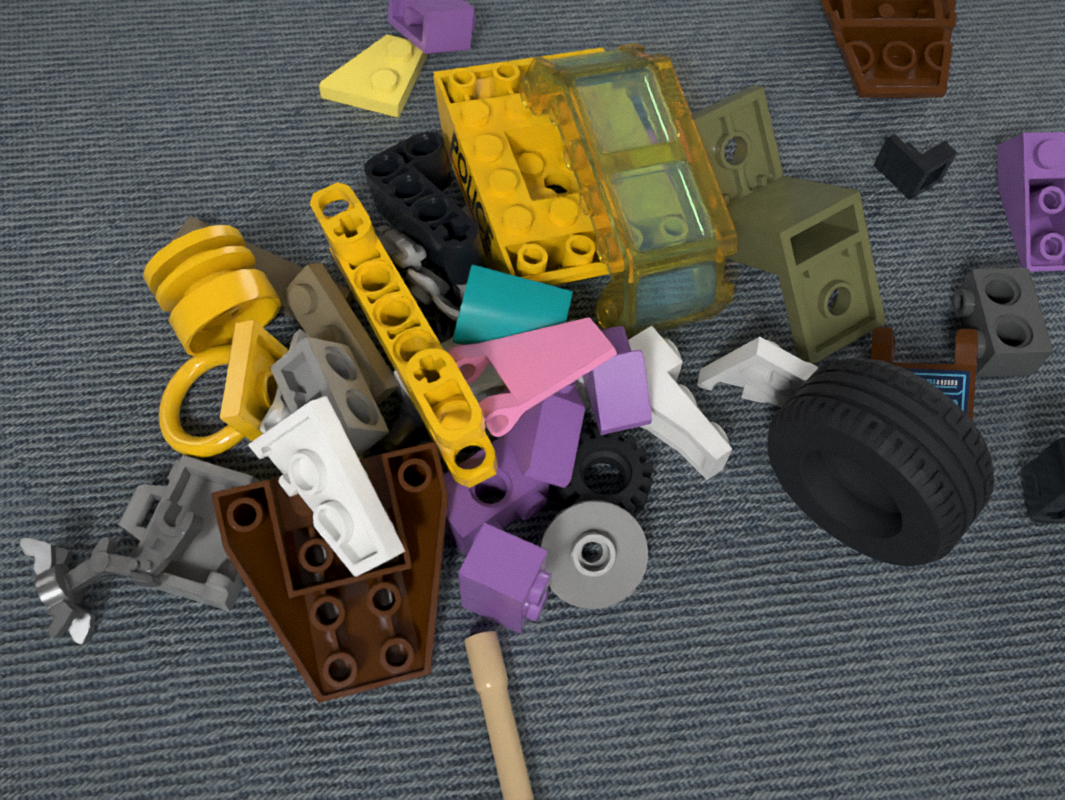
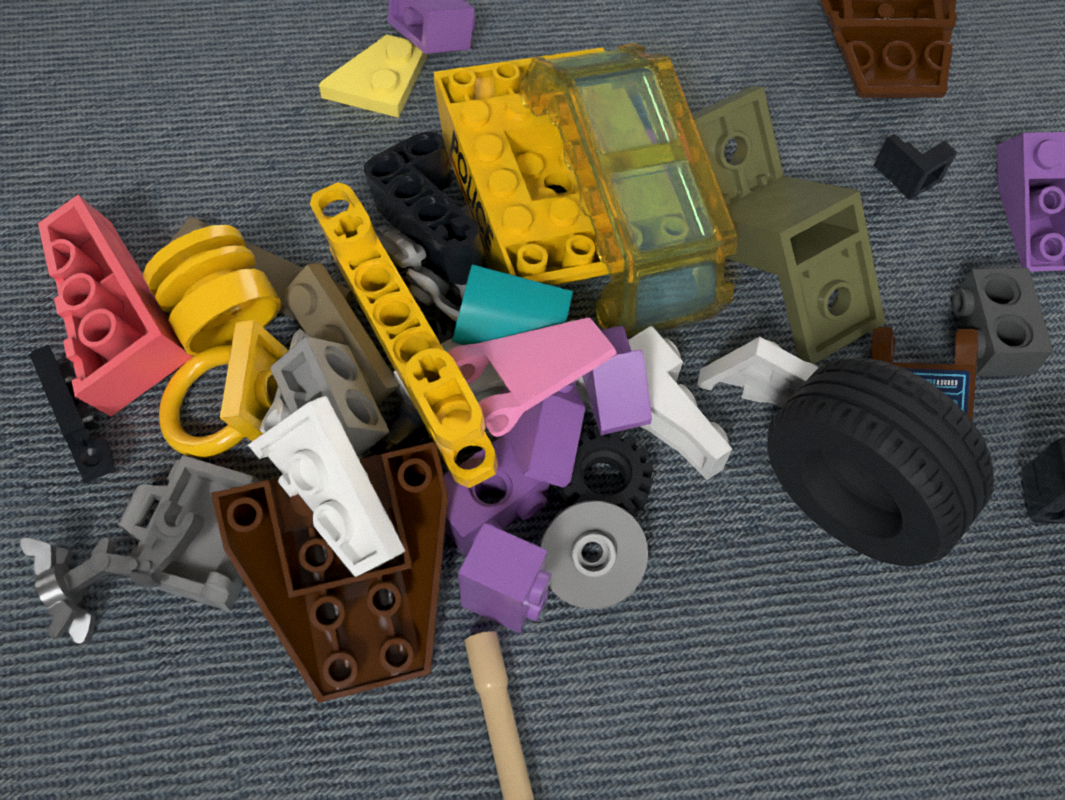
(75, 420): none -> black hinge
(109, 313): none -> coral wedge

